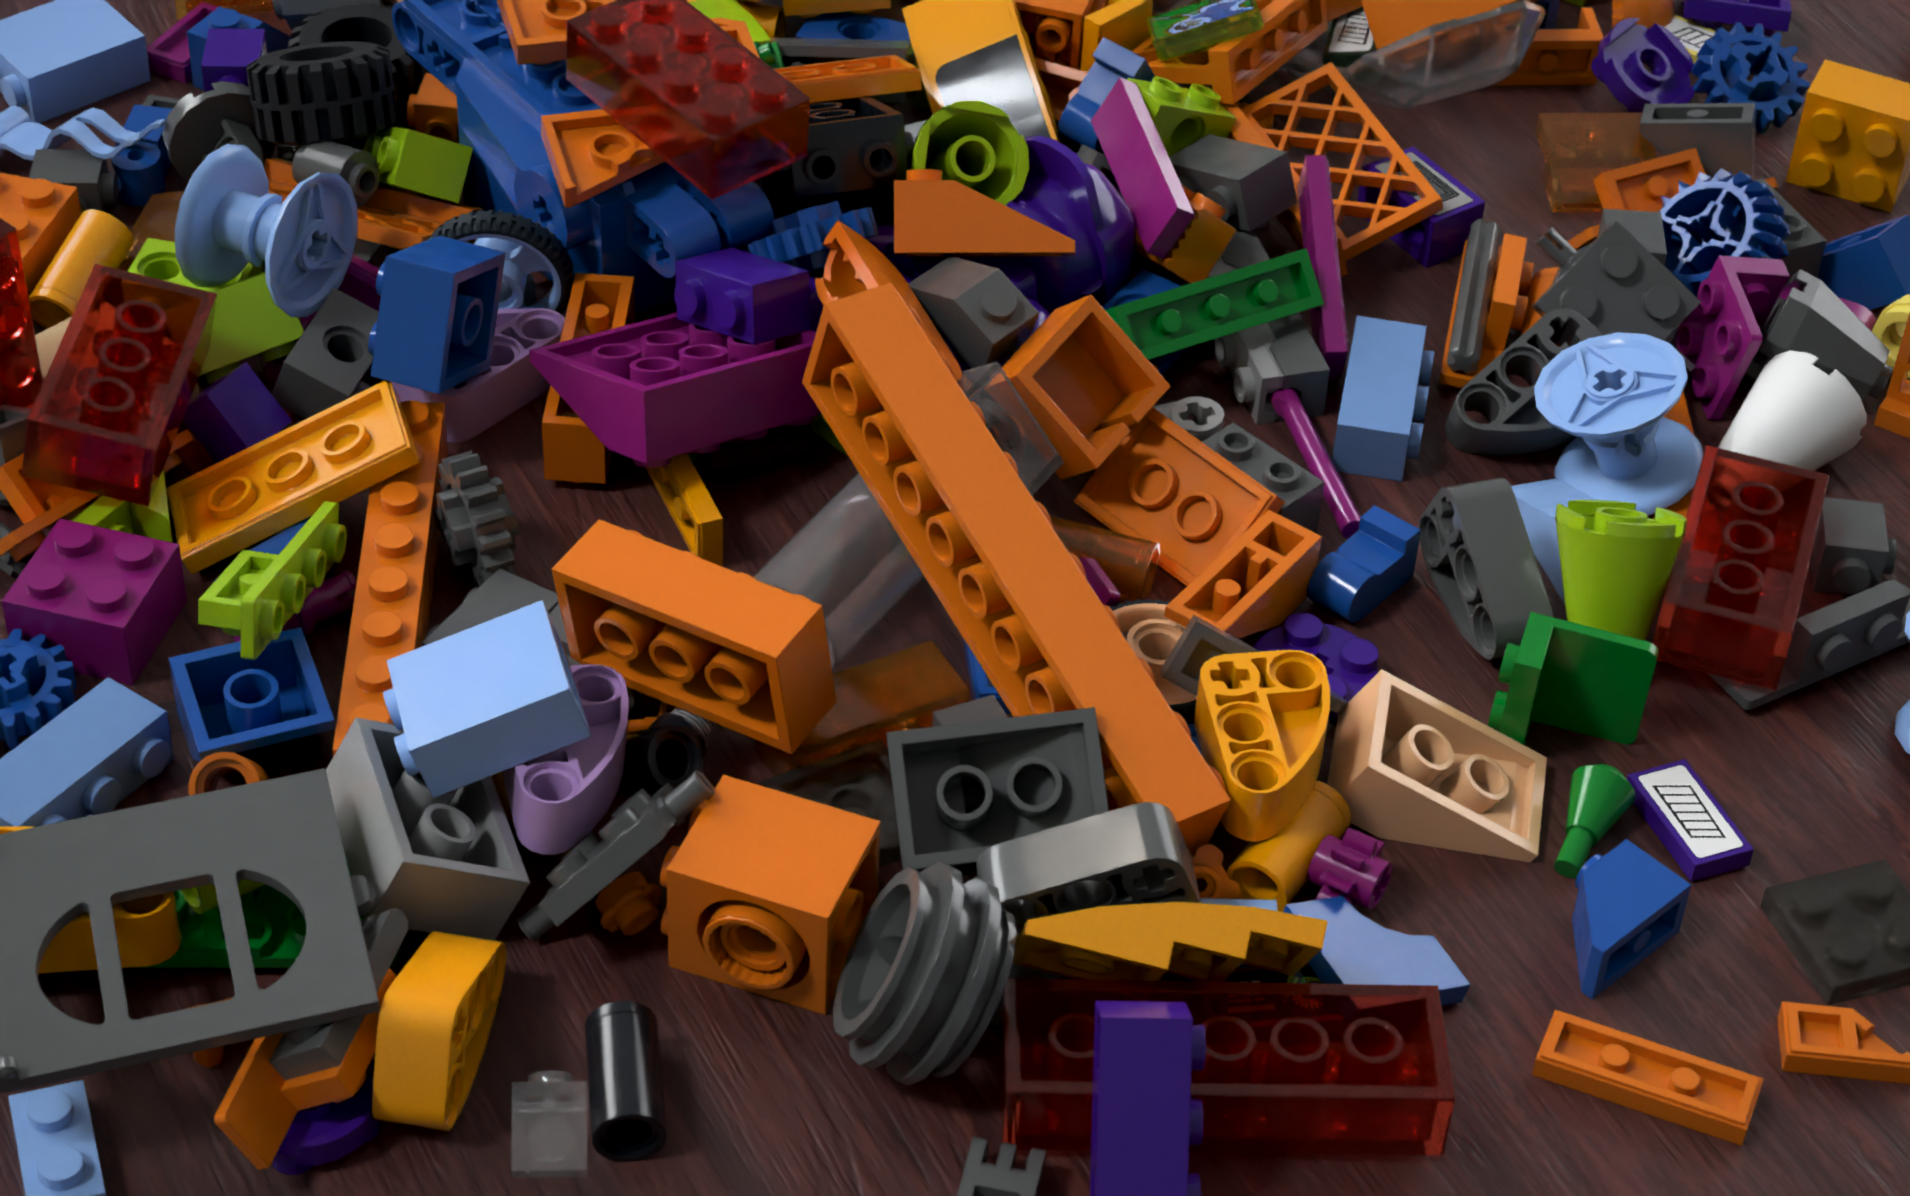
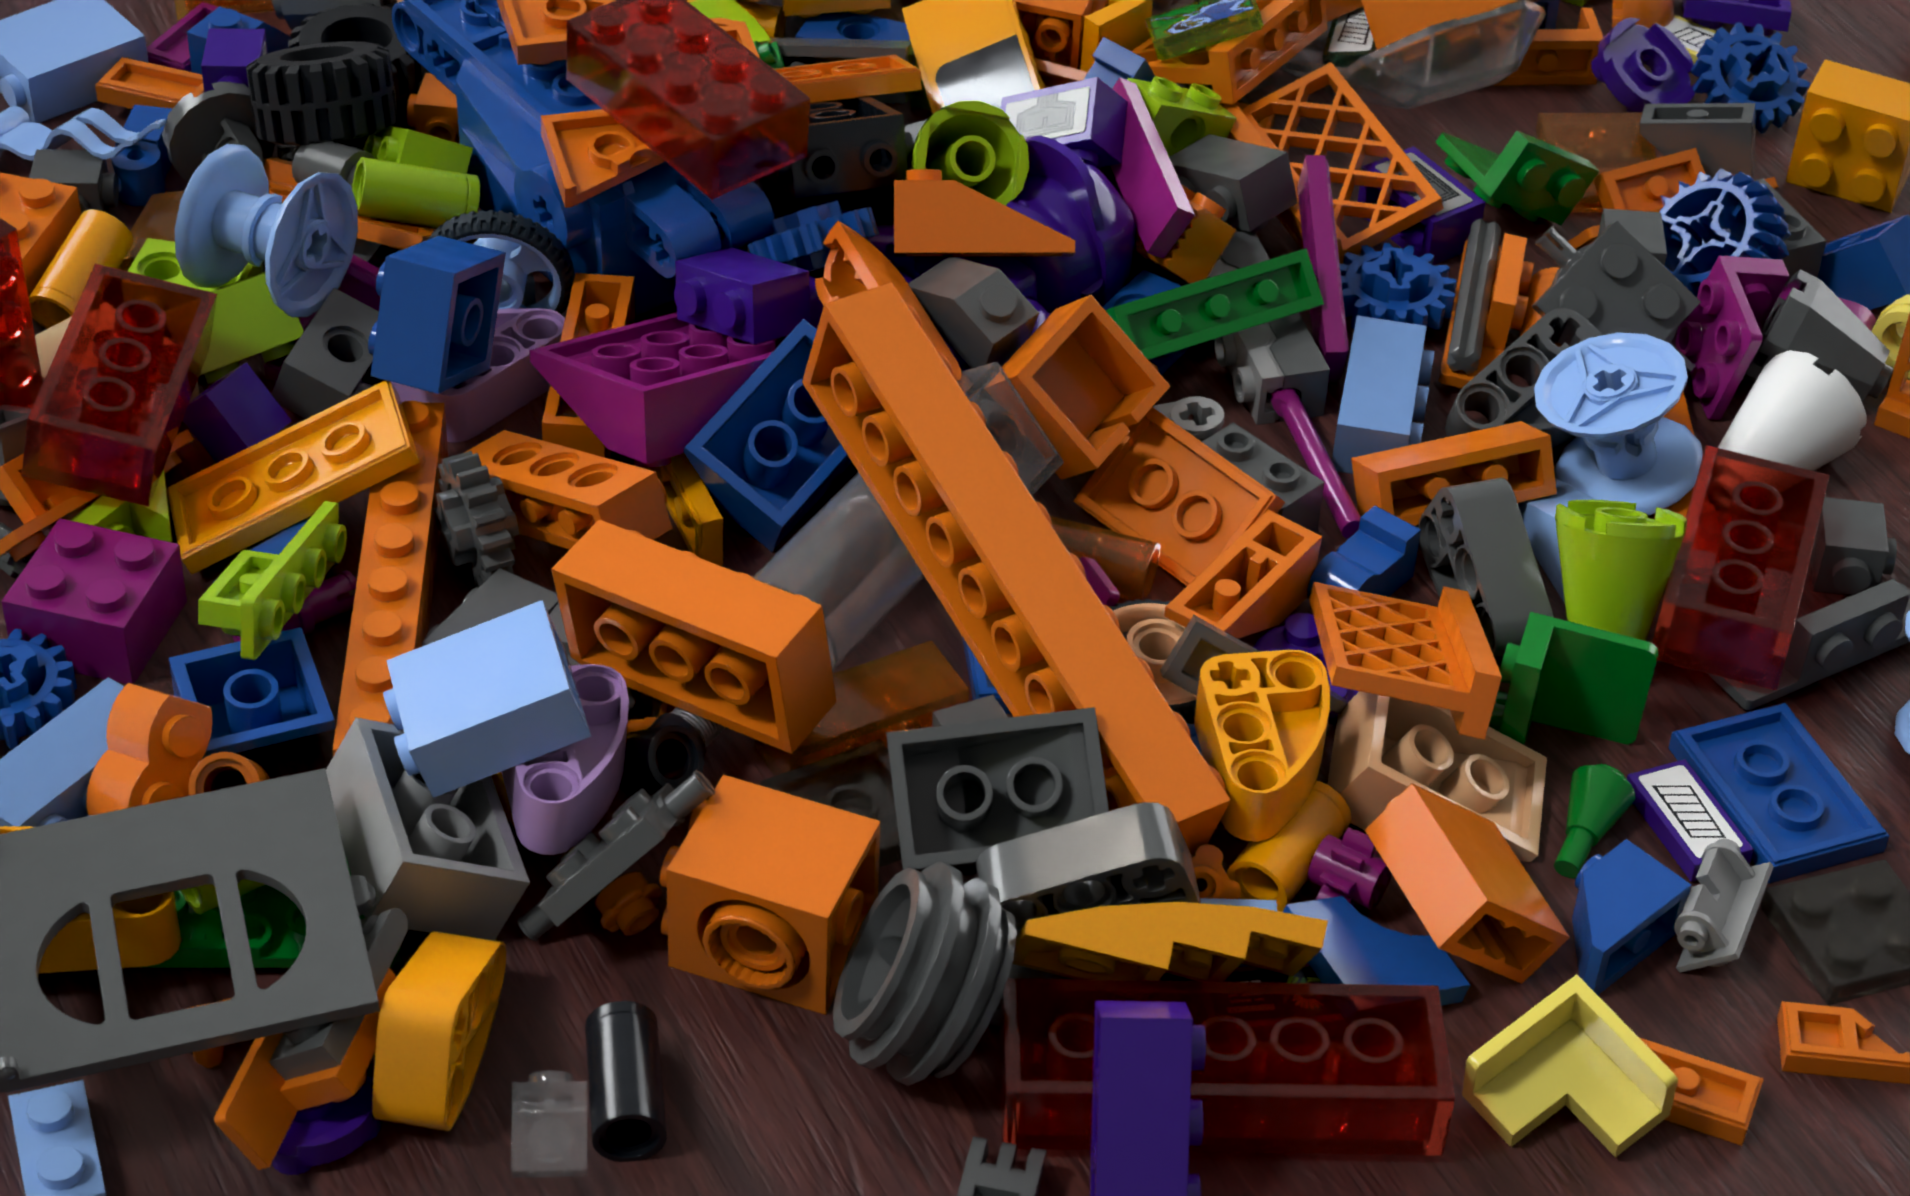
(146, 84): none -> orange tile
(150, 751): none -> orange brick
(412, 192): none -> lime pin
(566, 490): none -> orange brick
(770, 446): none -> blue slope
(1077, 114): none -> brick
(1396, 286): none -> blue gear
(1410, 651): none -> orange fence
(1411, 475): none -> orange brick
(1466, 884): none -> orange brick
(1526, 175): none -> green bracket
(1574, 1056): none -> light yellow panel
(1720, 908): none -> light grey hinge
(1780, 791): none -> blue tile

